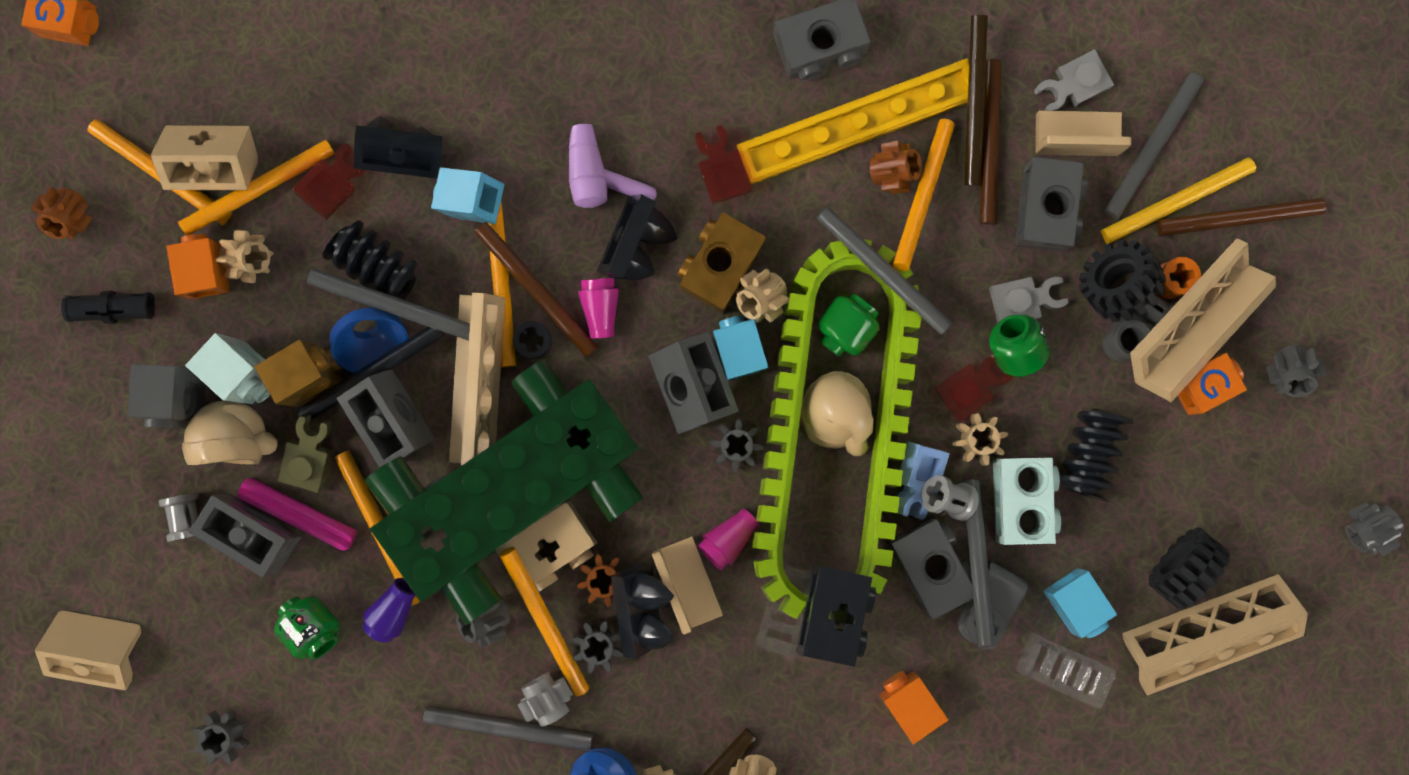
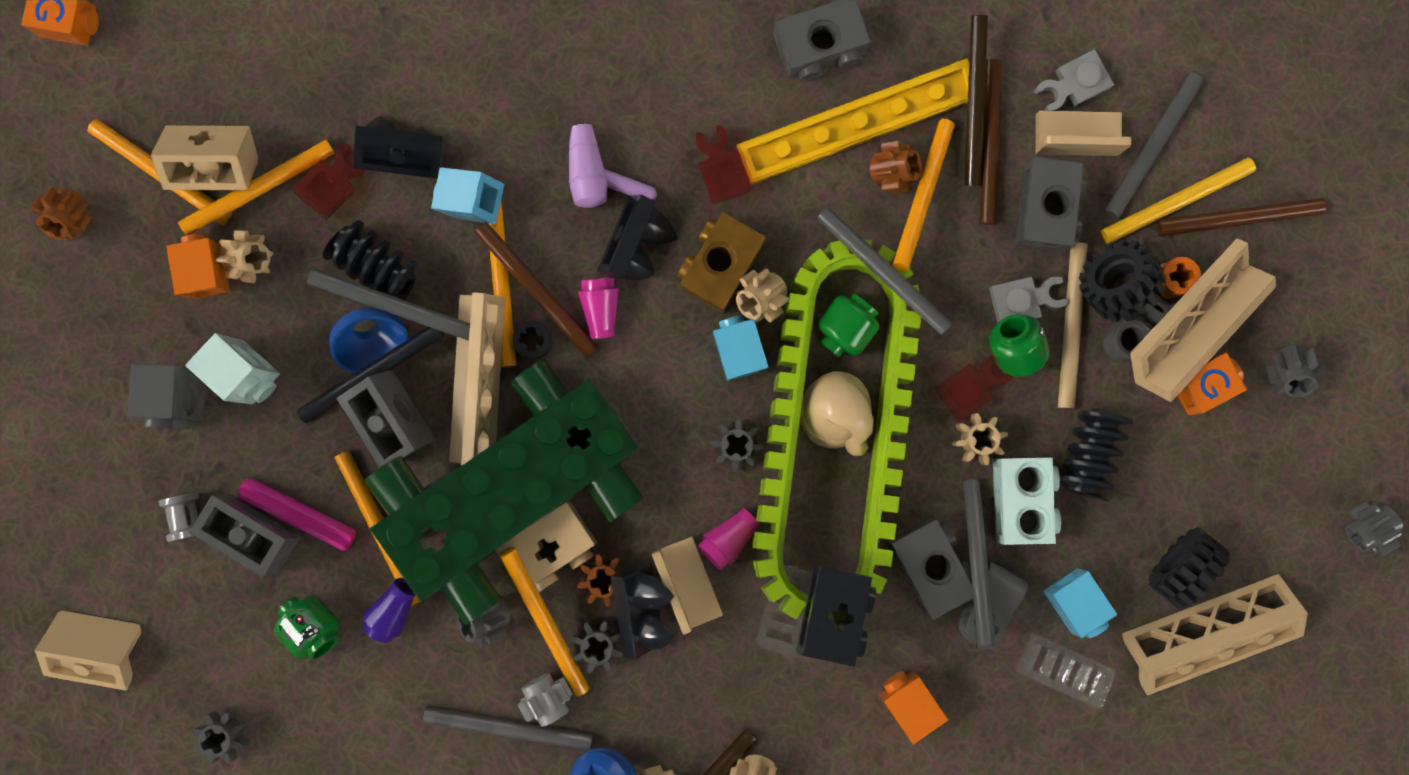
(108, 307): black pin -> none
(226, 434): tan piece -> none
(299, 373): pearl gold brick -> none
(304, 460): olive plate -> none
(693, 382): dark grey brick -> none
(919, 466): light blue plate -> none
(937, 503): light grey bush -> none
(1072, 328): none -> tan bar

